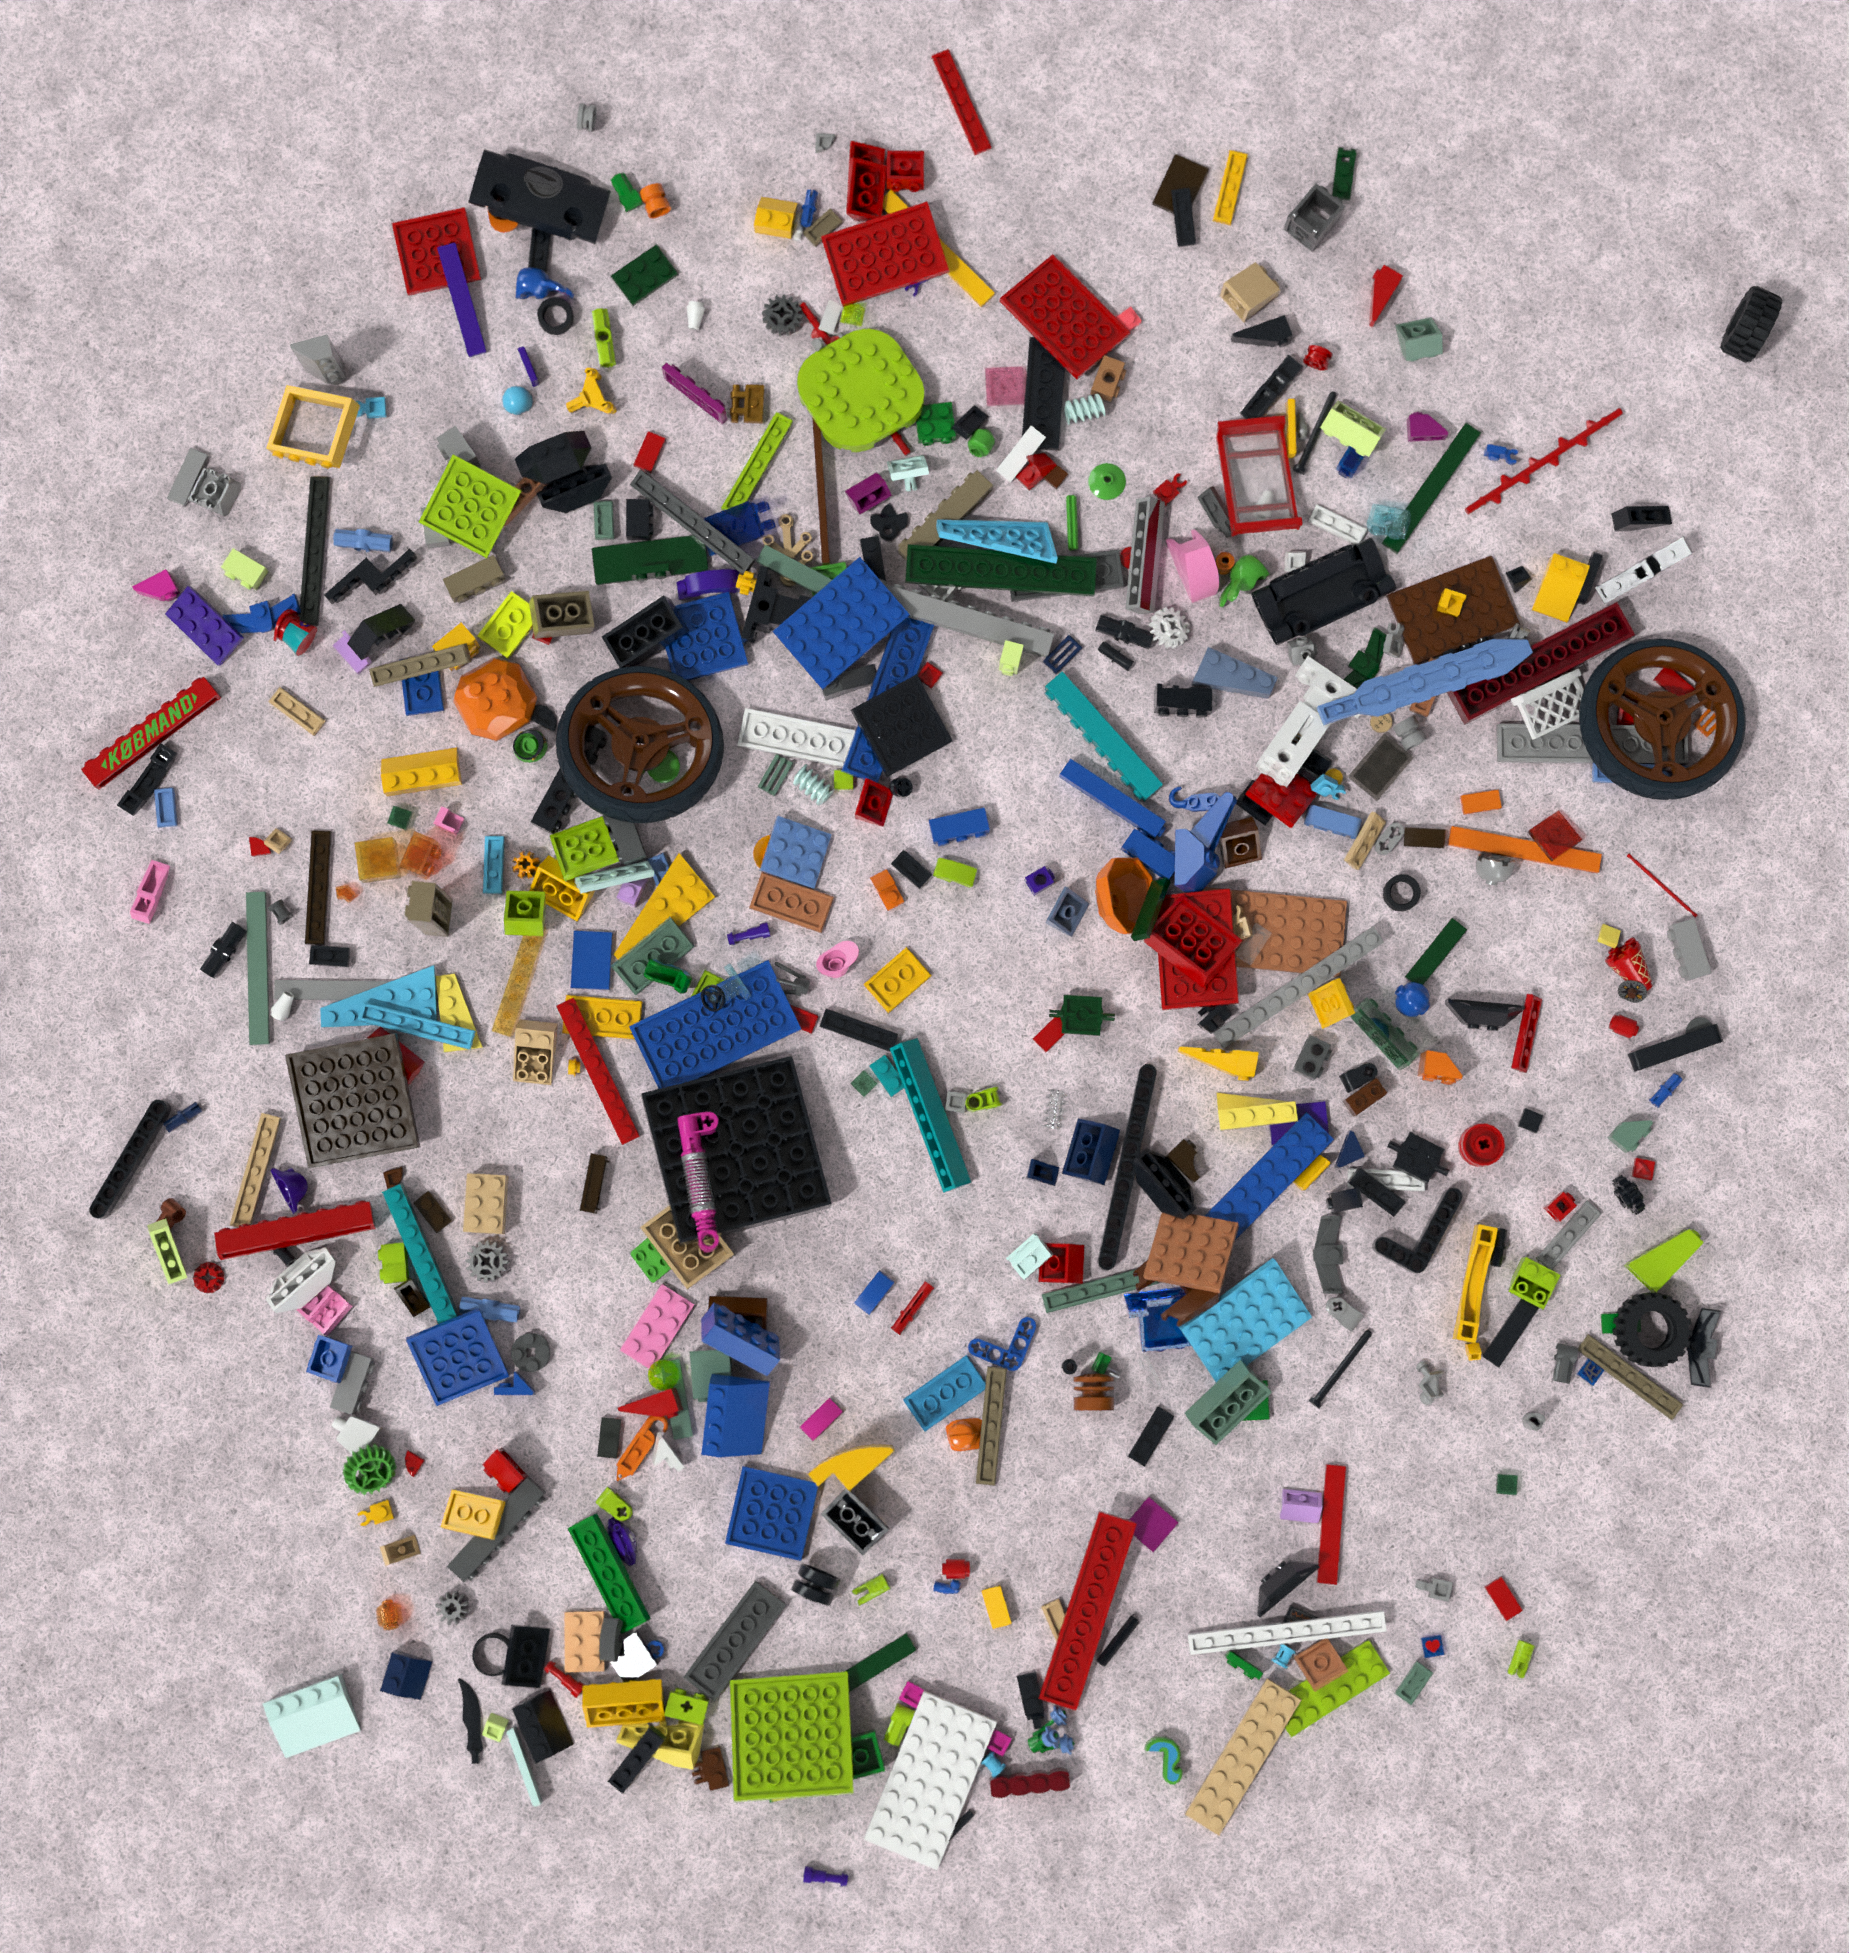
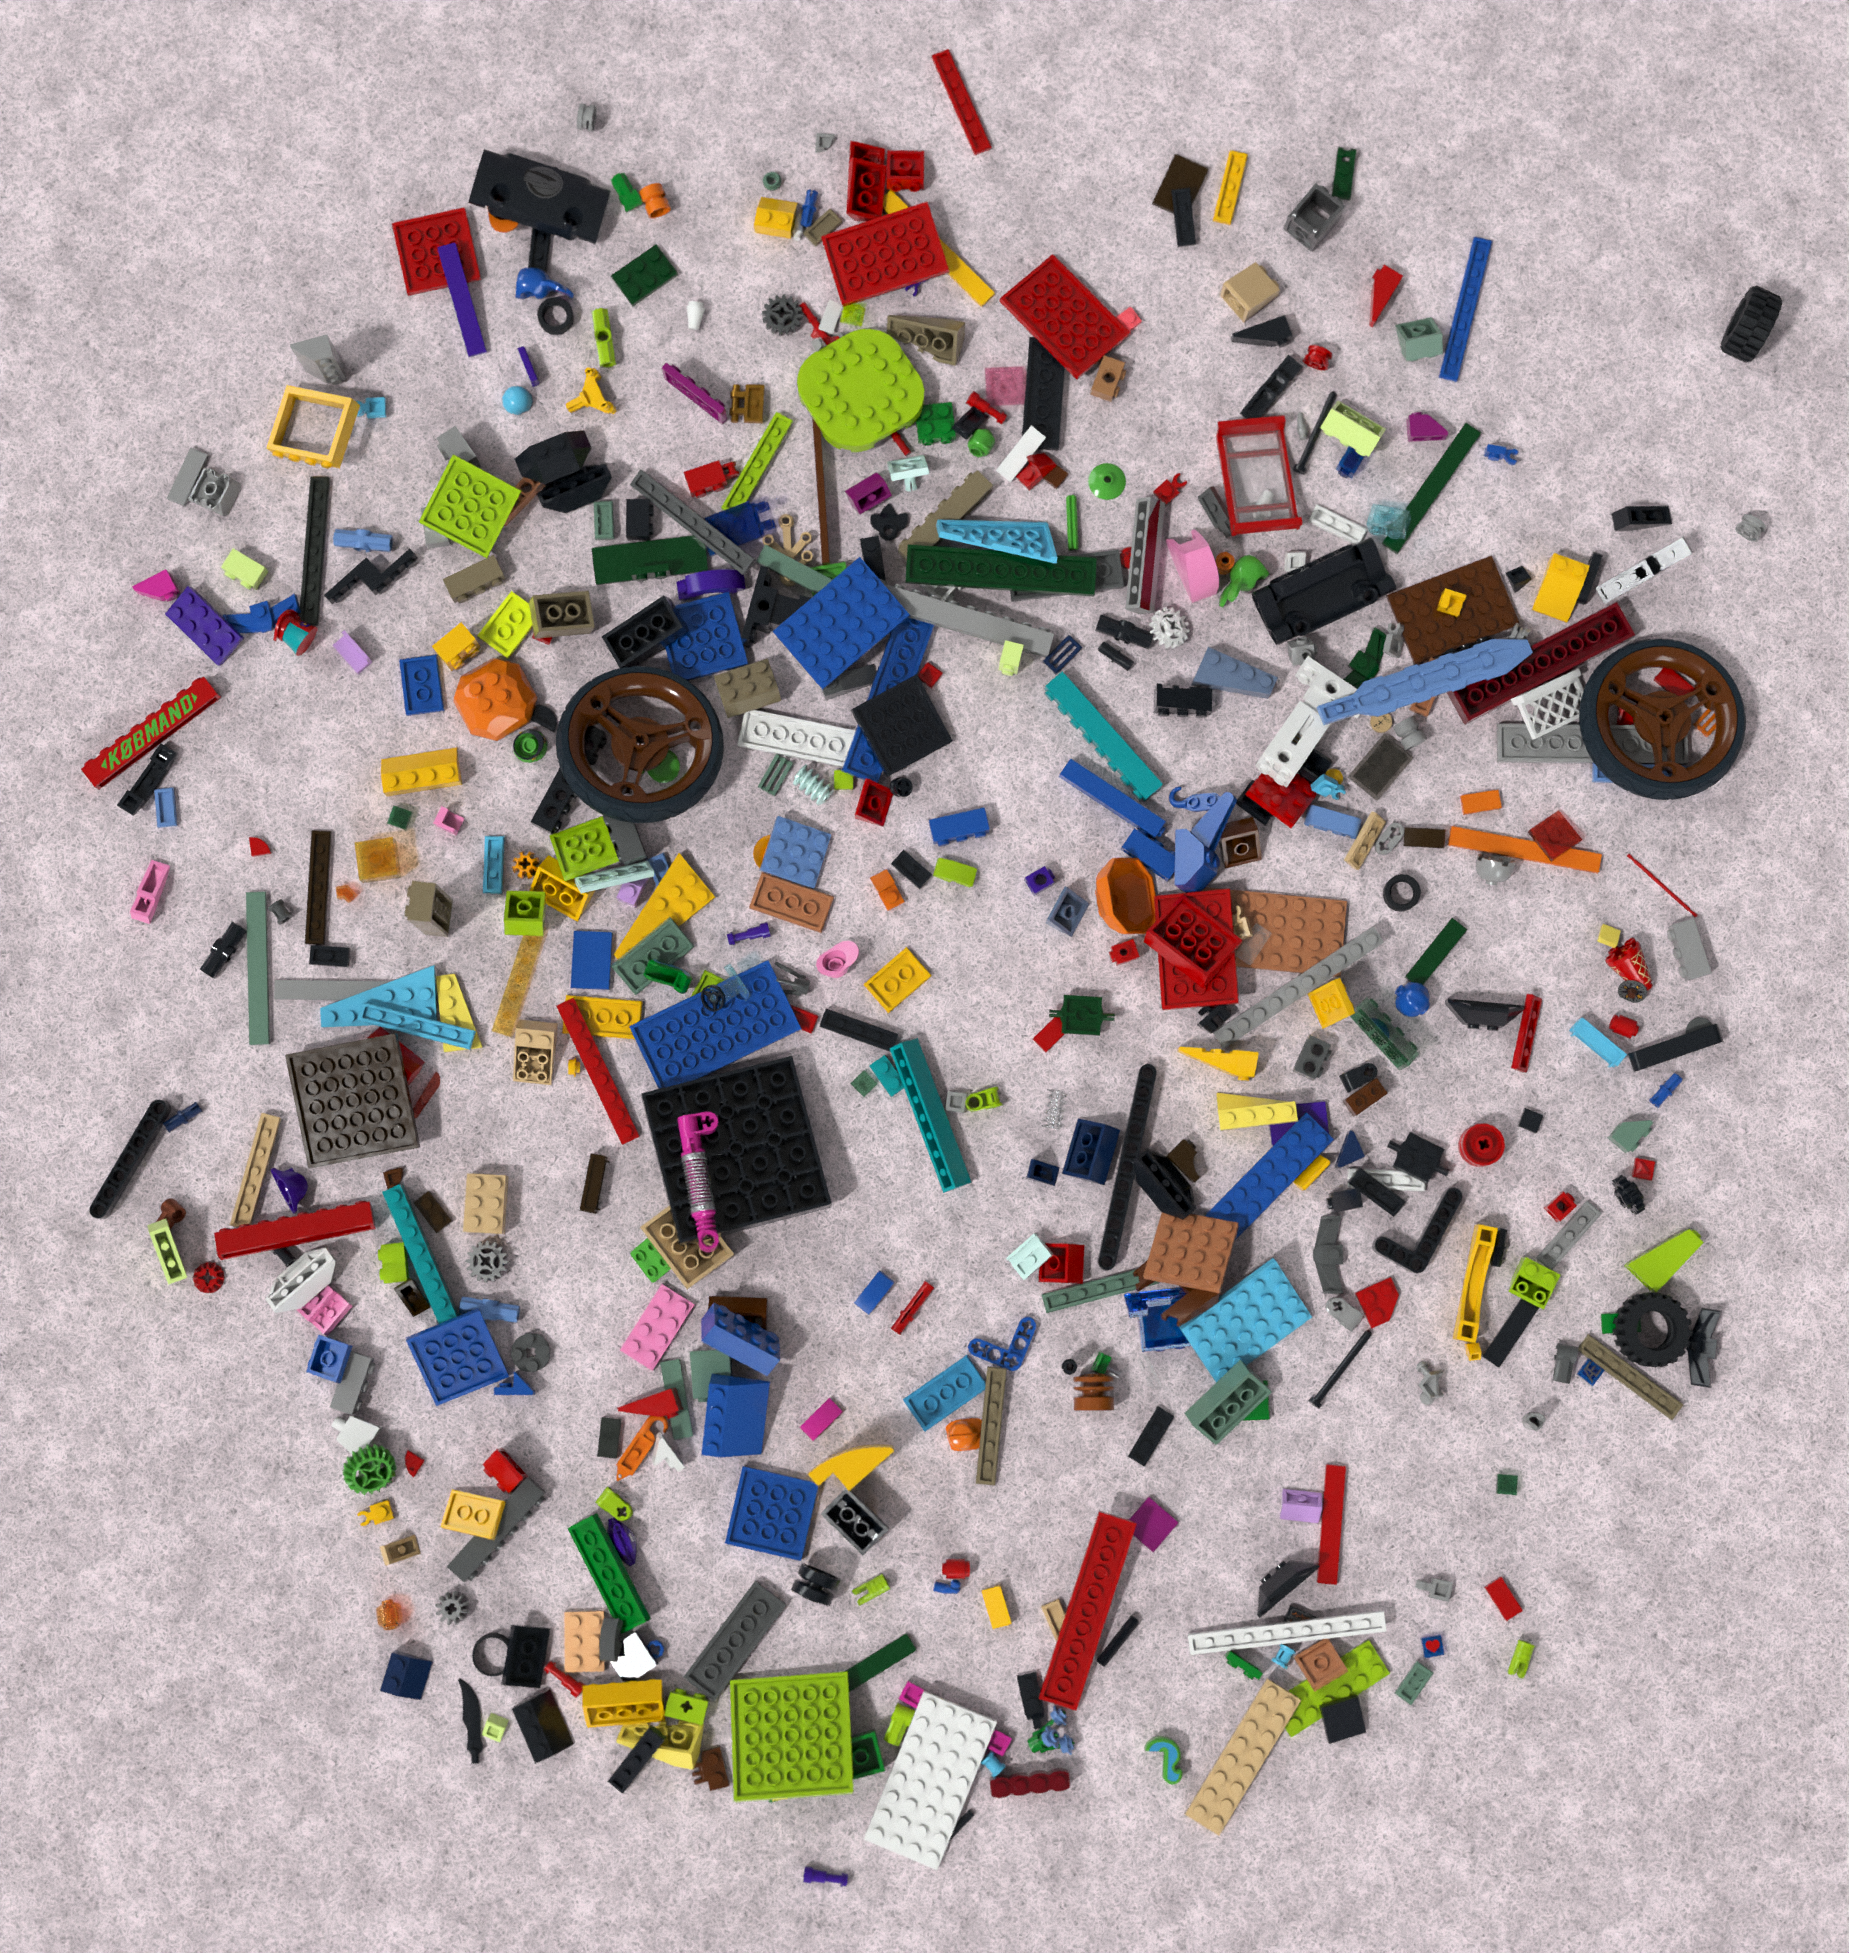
(277, 841): tan tile -> none
(282, 1007): white cone -> none
(297, 711): tan tile -> none
(312, 1716): light aqua slope -> none
(380, 630): black wedge -> none
(420, 665): dark tan tile -> none
(420, 856): clear orange brick -> none
(428, 1092): none -> clear red piece
(524, 1766): light aqua tile -> none
(649, 452): red tile -> none
(656, 1368): clear neon green gear -> none
(709, 478): none -> red brick
(746, 583): yellow gear -> none
(747, 688): none -> dark tan brick
(772, 175): none -> sand green plate
(935, 335): none -> dark tan wedge
(984, 406): none -> red piece
(1088, 407): light aqua piece -> none
(1130, 947): none -> red brick
(1150, 909): dark green tile -> none
(1291, 428): yellow tile -> none
(1342, 1719): none -> black tile
(1378, 1302): none -> red plate
(1438, 1066): orange slope -> none
(1465, 309): none -> blue tile
(1535, 464): red plant -> none
(1597, 1042): none -> medium azure container
(1750, 527): none -> light grey wheel

